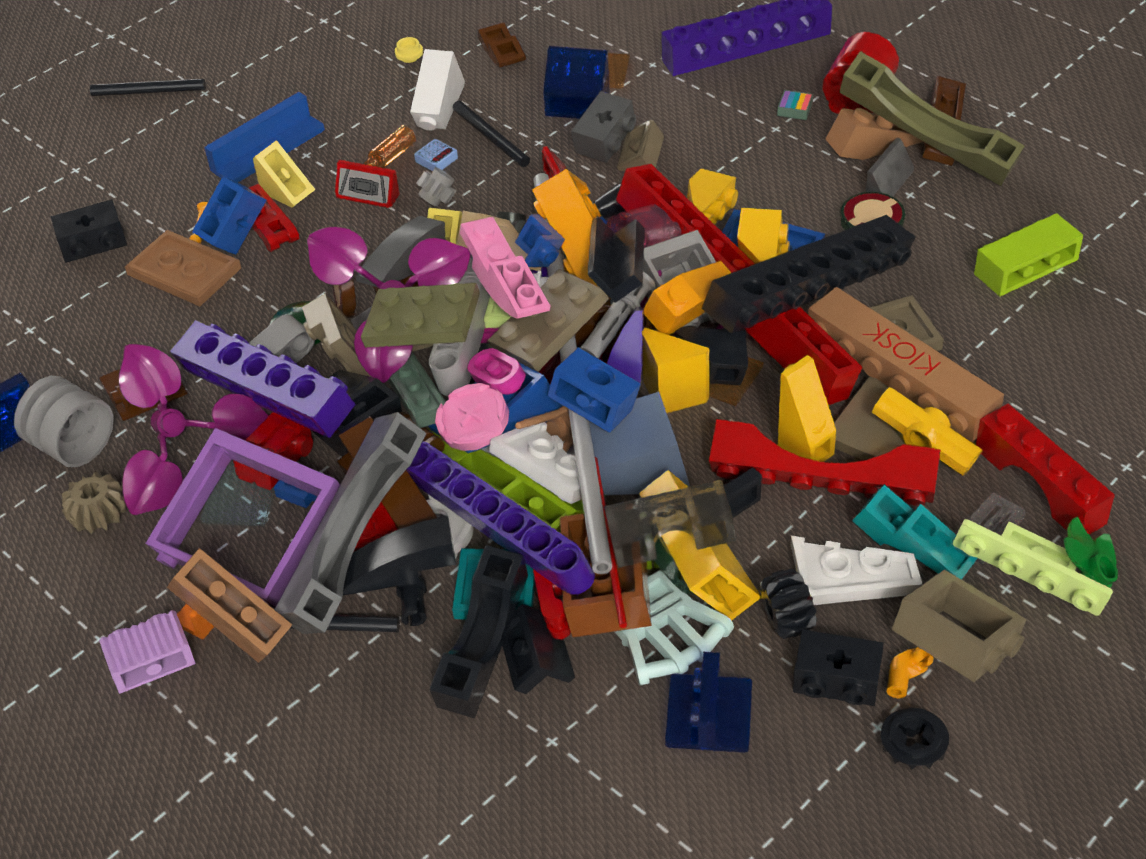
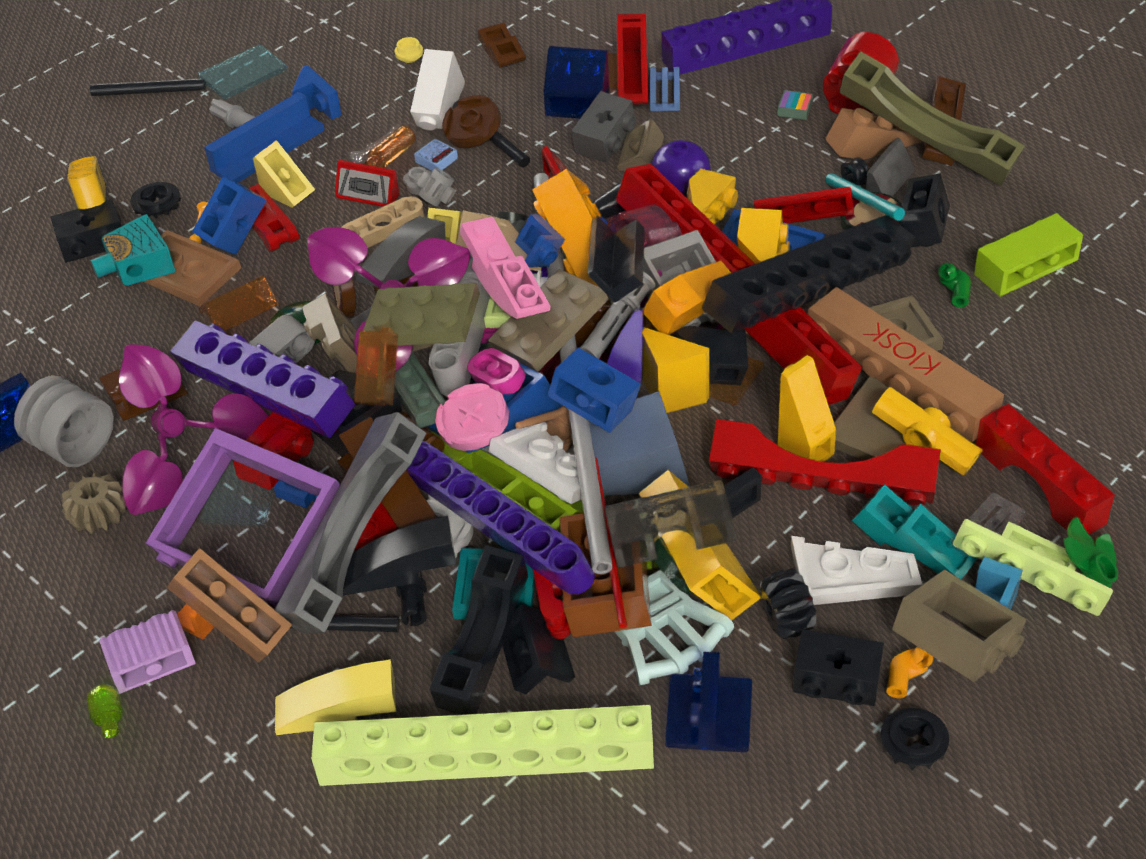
(86, 182): none -> yellow beam
(105, 709): none -> clear neon green cylinder
(134, 253): none -> teal torso
(144, 197): none -> black gear
(231, 114): none -> light grey axle
(240, 304): none -> clear orange panel
(242, 71): none -> clear light blue piece
(318, 92): none -> blue slope
(337, 697): none -> light yellow slope
(356, 156): none -> clear hinge
(376, 367): none -> clear orange panel
(395, 213): none -> tan beam
(412, 177): none -> light grey plate
(471, 121): none -> reddish brown tile
(483, 745): none -> yellowish green brick
(632, 57): none -> red slope
(664, 76): none -> medium blue tile
(679, 162): none -> dark purple cylinder
(810, 205): none -> red slope
(855, 171): none -> black bush
(866, 197): none -> teal bar
(925, 209): none -> black brick
(957, 282): none -> green arm
(999, 581): none -> dark azure panel

